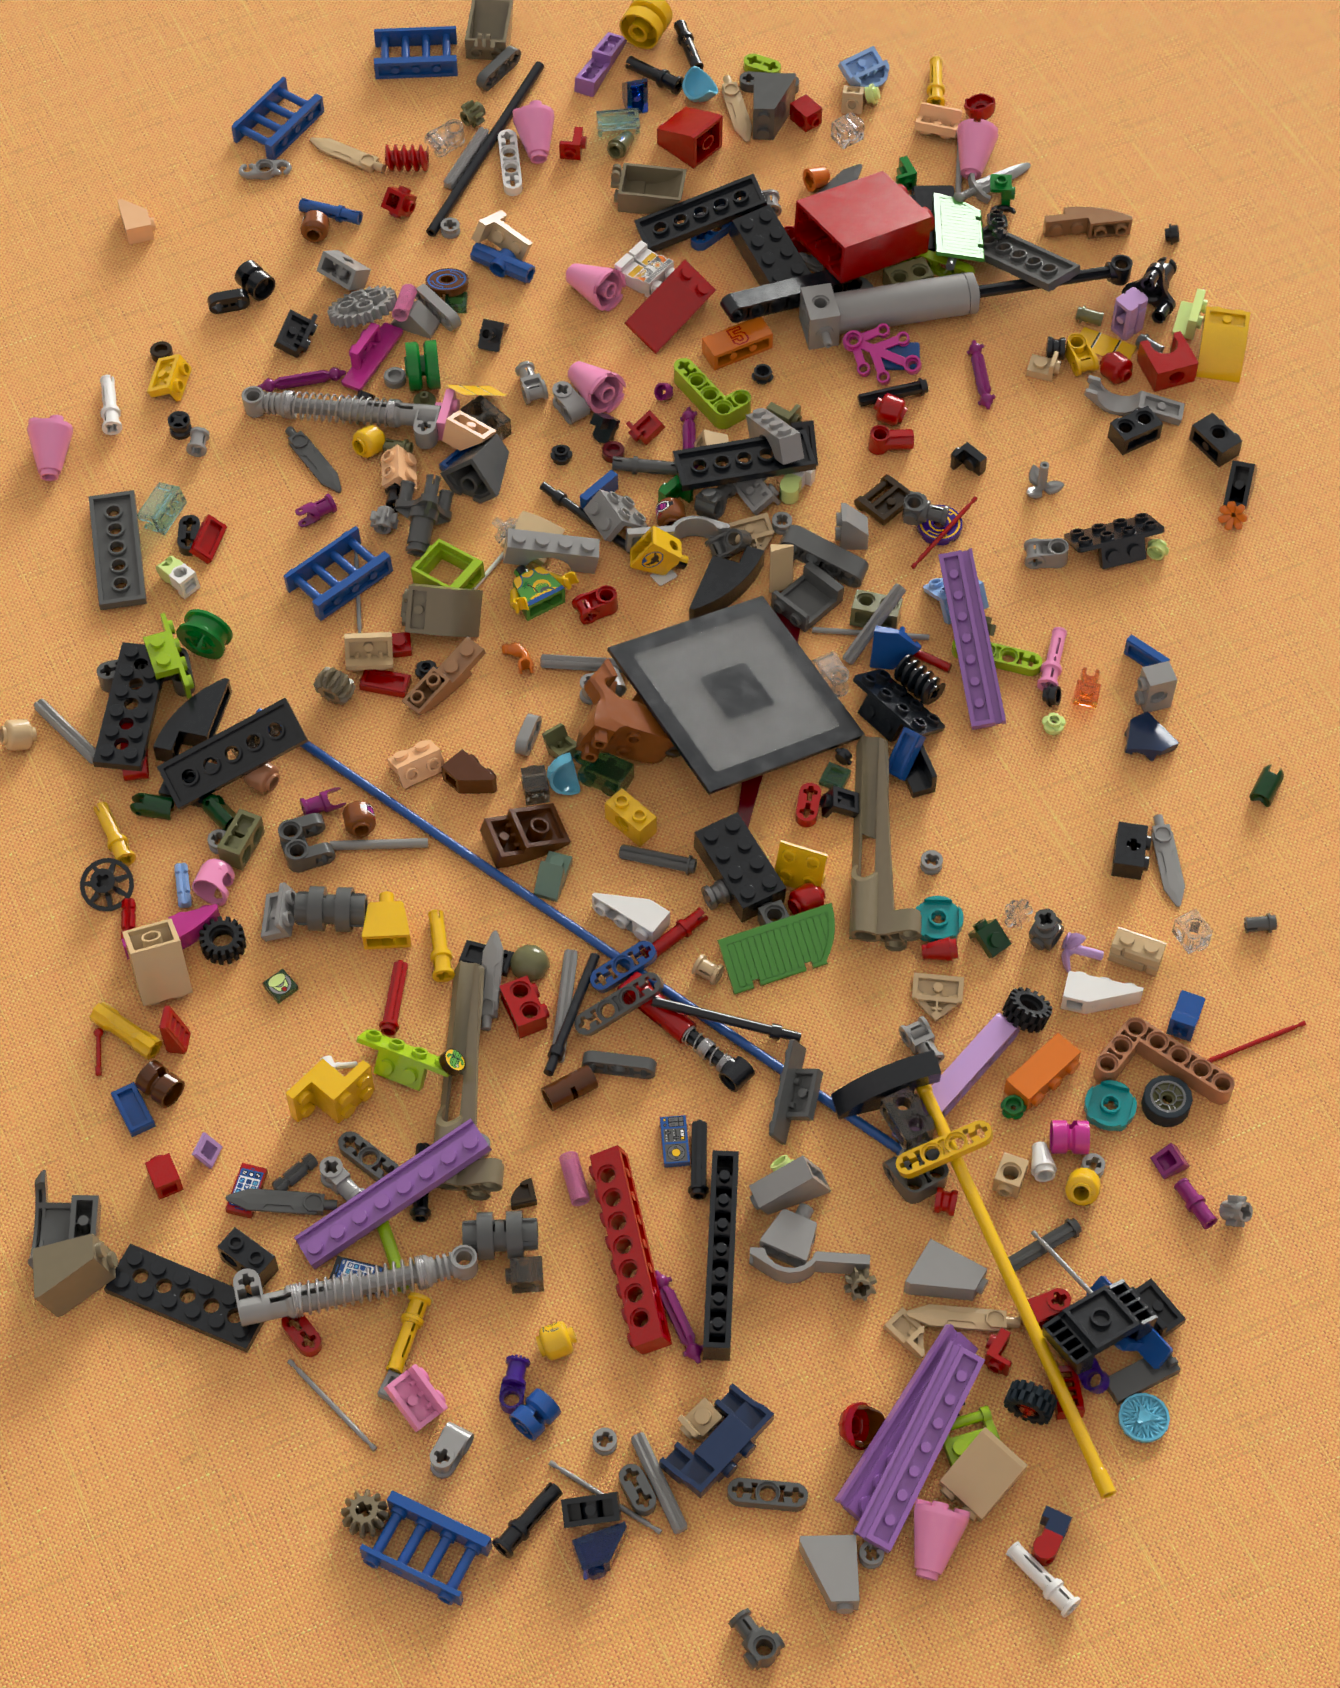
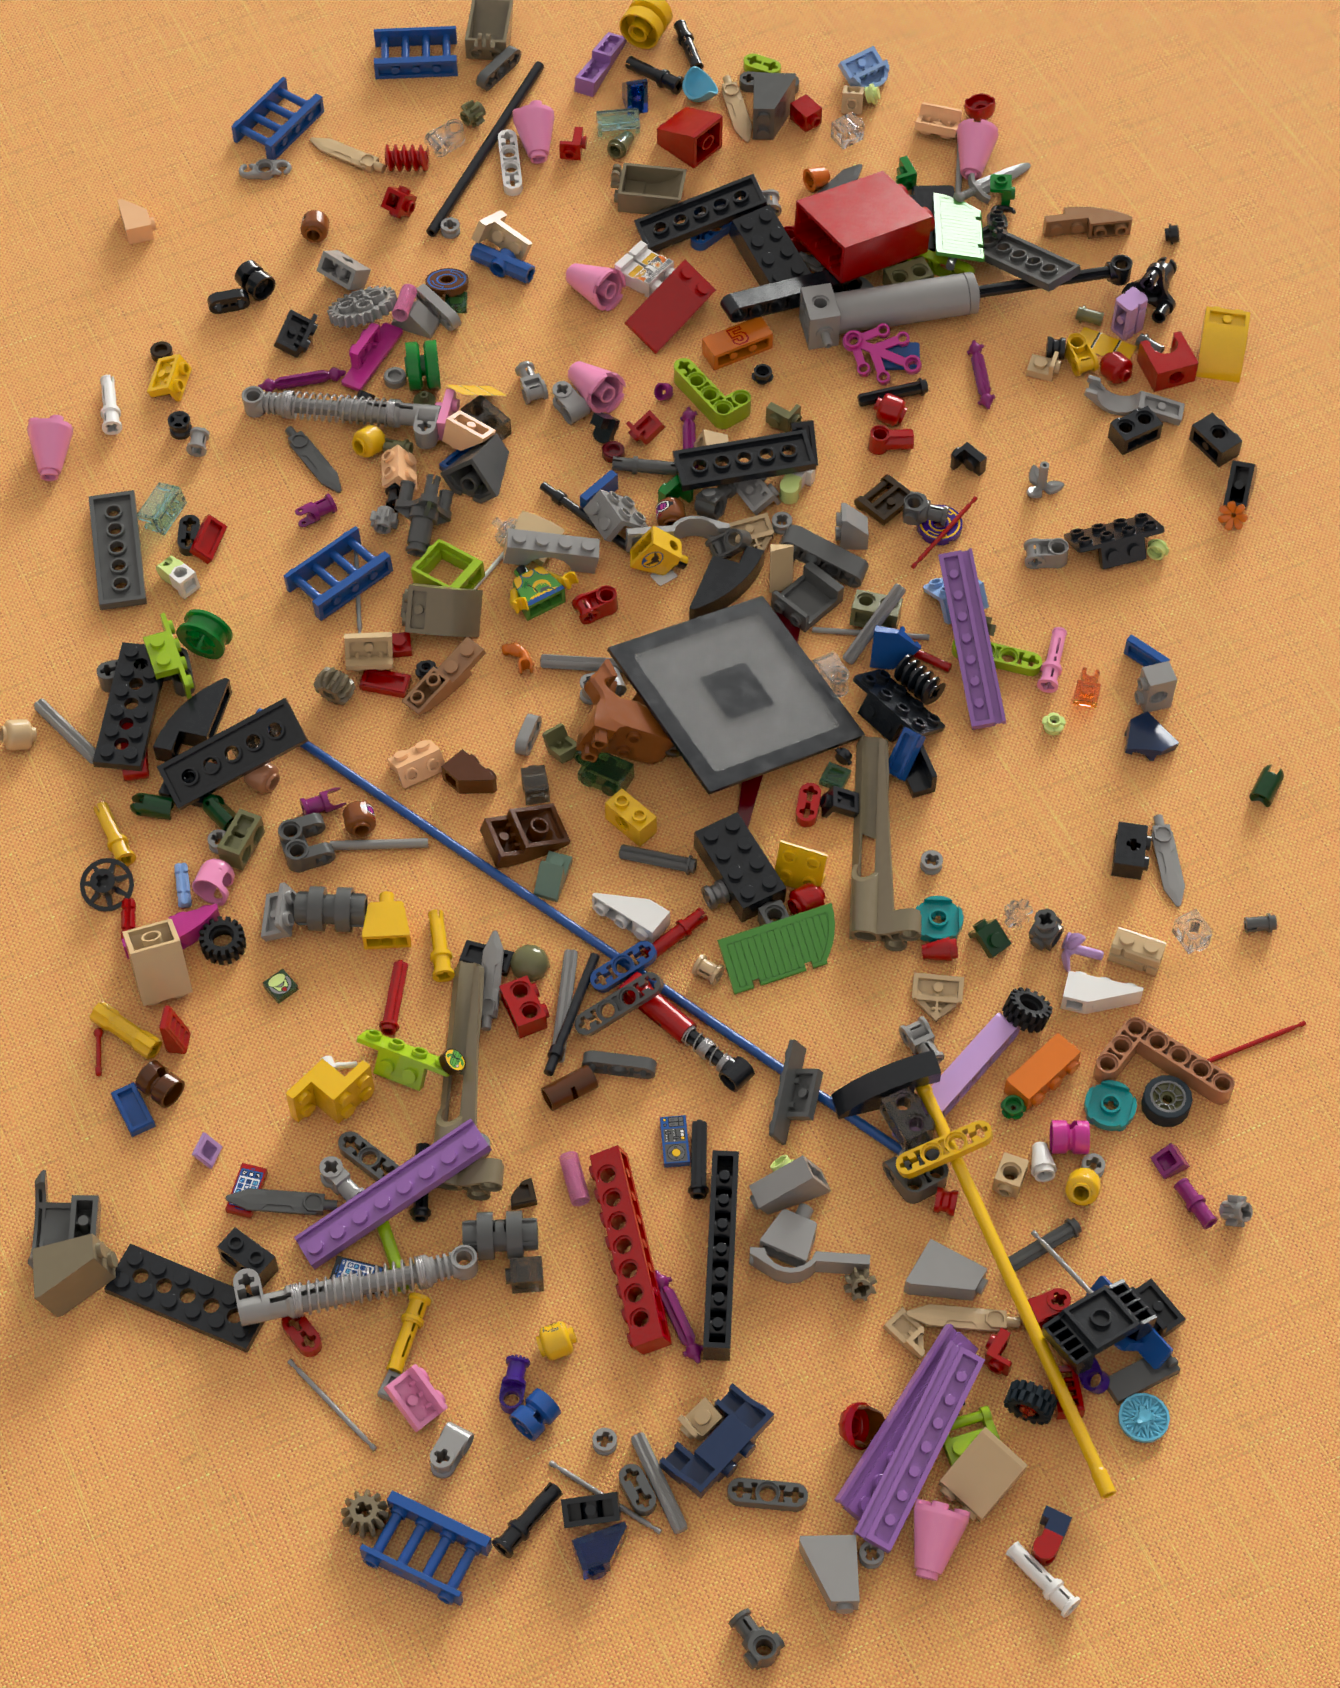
(163, 1175): red brick -> none
(295, 1173): dark grey axle -> none
(338, 213): blue pin -> none
(465, 158): light grey axle -> none
(491, 335): black bracket -> none
(561, 454): black plate -> none
(563, 776): medium azure helmet -> none
(774, 1030): black bar -> none
(782, 437): light grey arch -> none
(936, 89): yellow pin -> none
(1052, 695): black plate -> none
(1185, 1015): blue bracket -> none
(1189, 315): yellowish green bracket -> none

